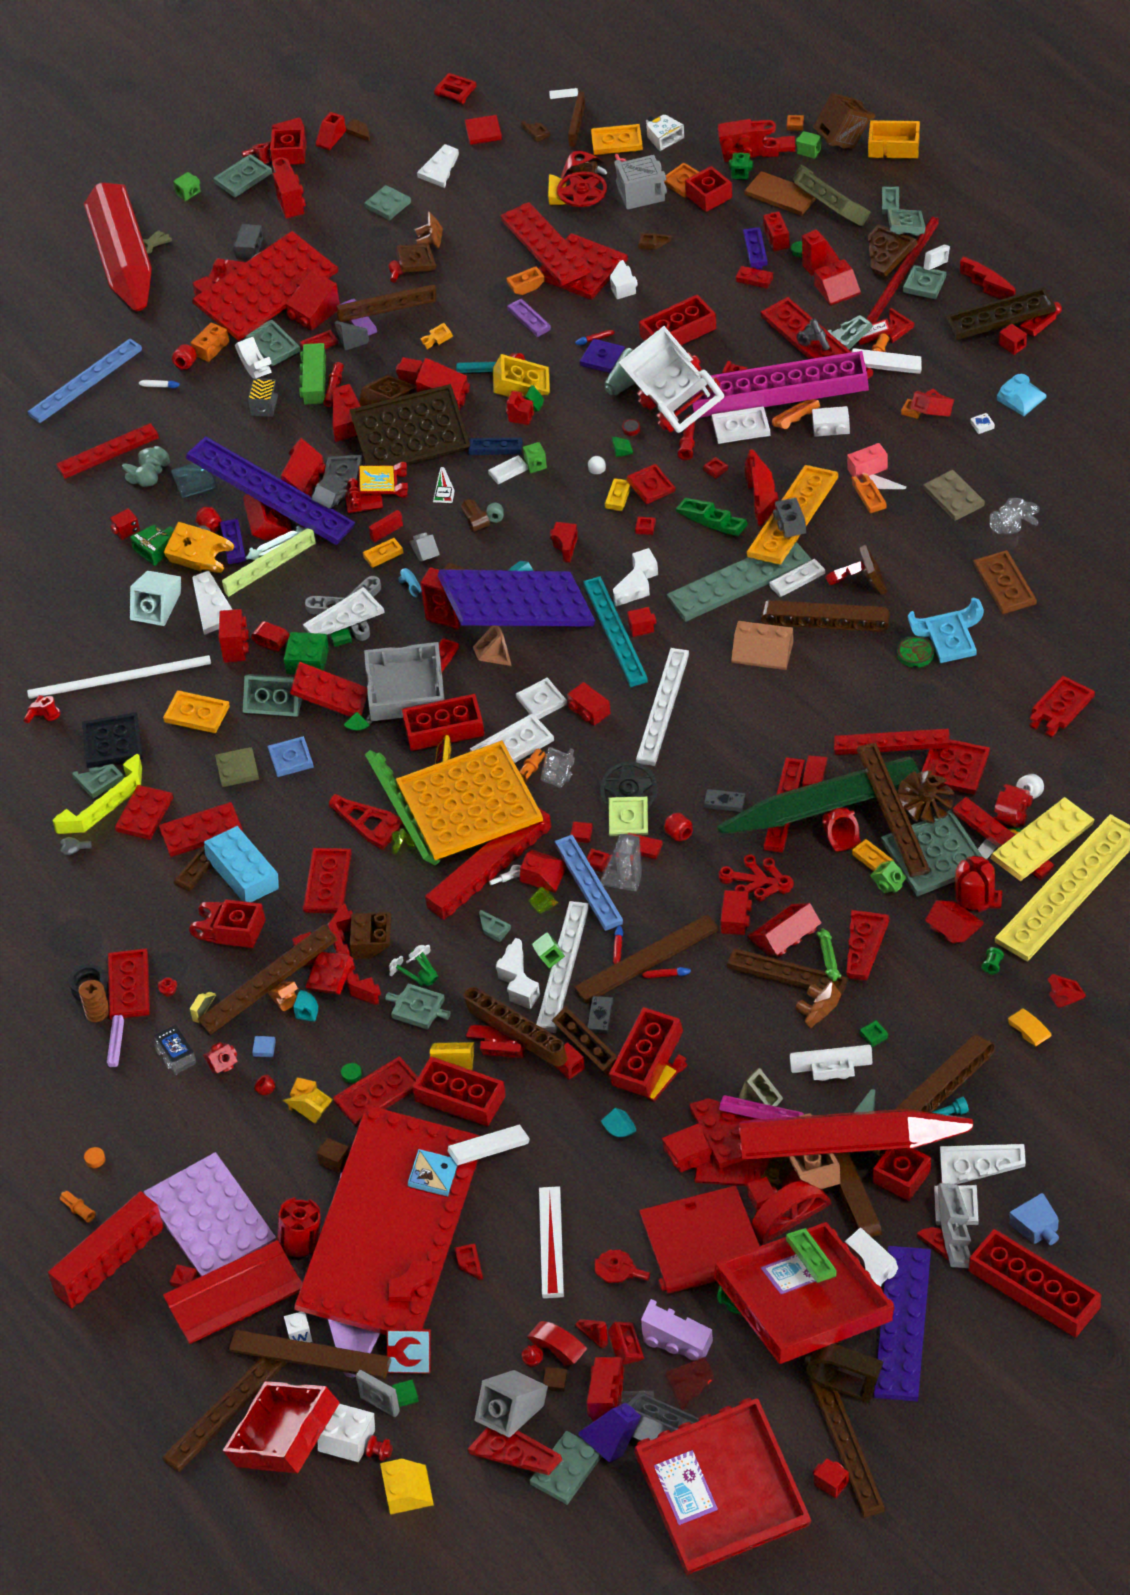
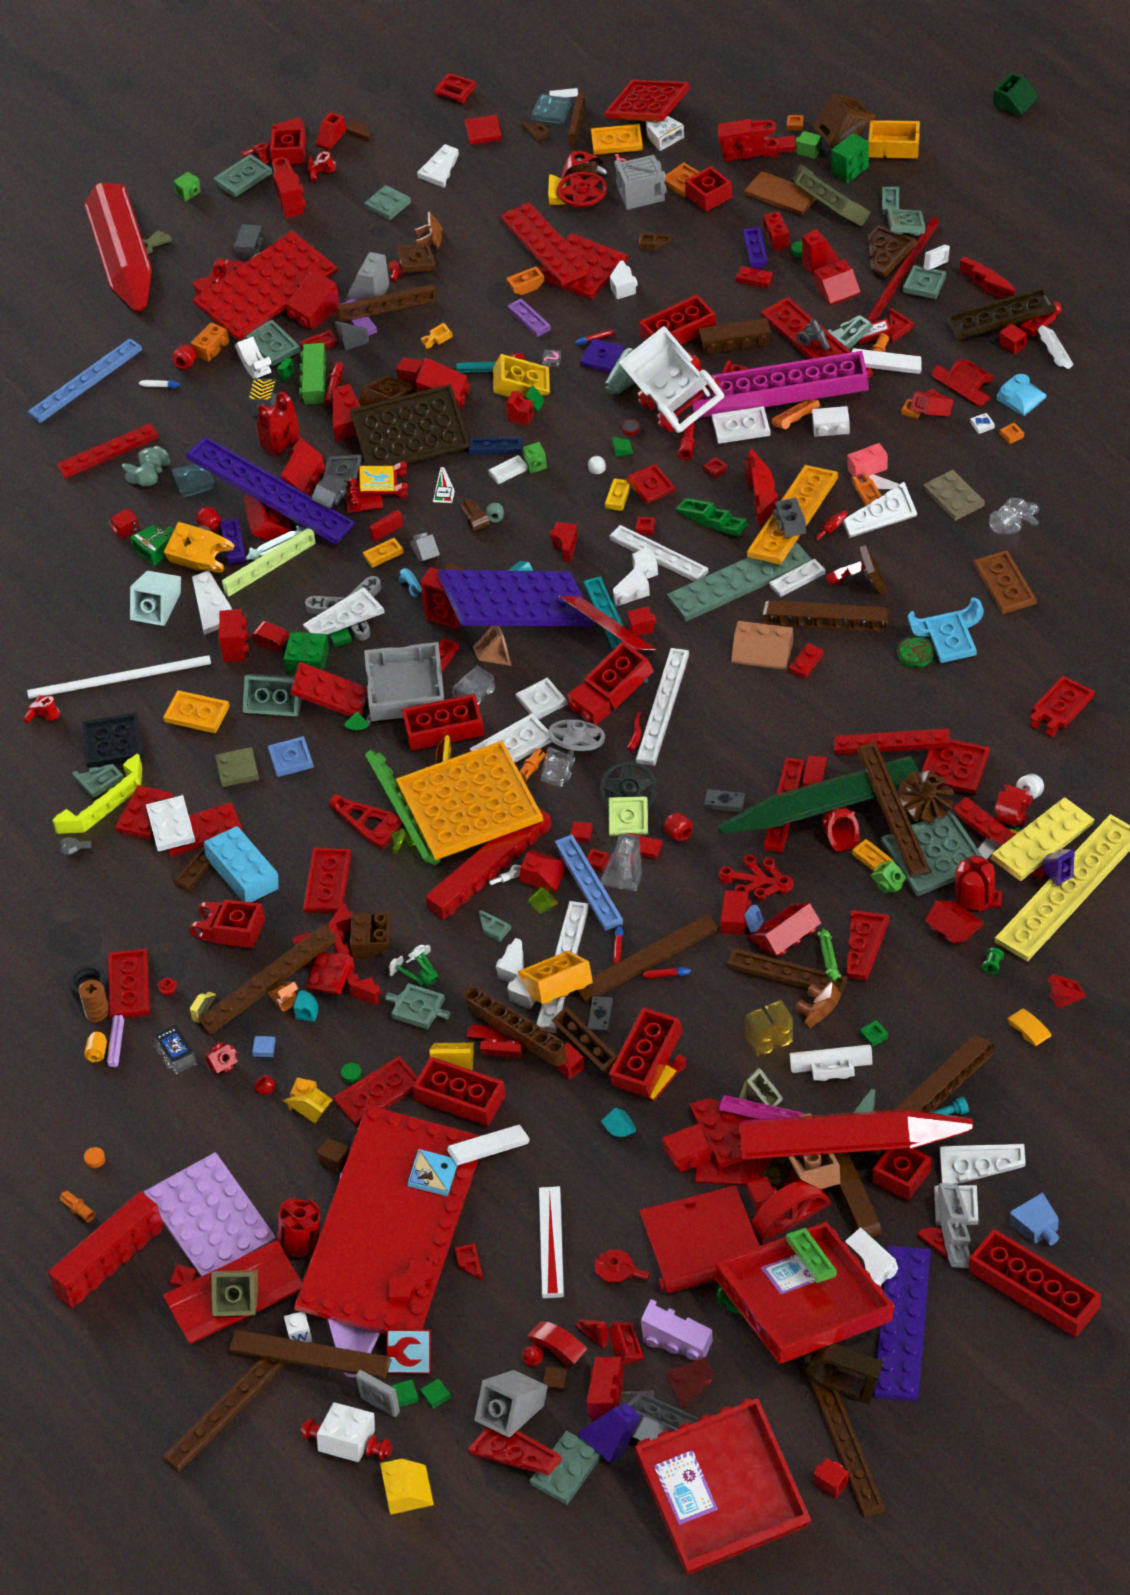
(95, 1047): none -> light orange brick
(170, 823): none -> white plate
(234, 1292): none -> olive slope
(277, 425): none -> red brick
(281, 1427): red tile -> none
(285, 369): none -> green tile
(320, 164): none -> red piece
(371, 279): none -> light grey slope
(435, 1393): none -> green tile
(475, 682): none -> clear brick
(548, 950): bright green brick -> none
(551, 109): none -> clear light blue plate
(552, 358): none -> clear tile
(556, 977): none -> light orange slope
(576, 734): none -> light grey wheel
(608, 623): none -> red sticker
(619, 674): none -> red brick
(635, 740): none -> red animal
(647, 100): none -> red plate
(663, 555): none -> white tile
(735, 336): none -> reddish brown brick
(740, 165): green brick -> none
(754, 918): none -> medium blue tile
(766, 1036): none -> clear yellow piece
(806, 661): none -> red plate
(832, 523): none -> red hand
(850, 158): none -> green brick
(885, 511): none -> white wing
(965, 380): none -> red plate
(1011, 433): none -> orange tile
(1014, 94): none -> dark green slope
(1055, 347): none -> white plate
(1059, 865): none -> dark purple slope

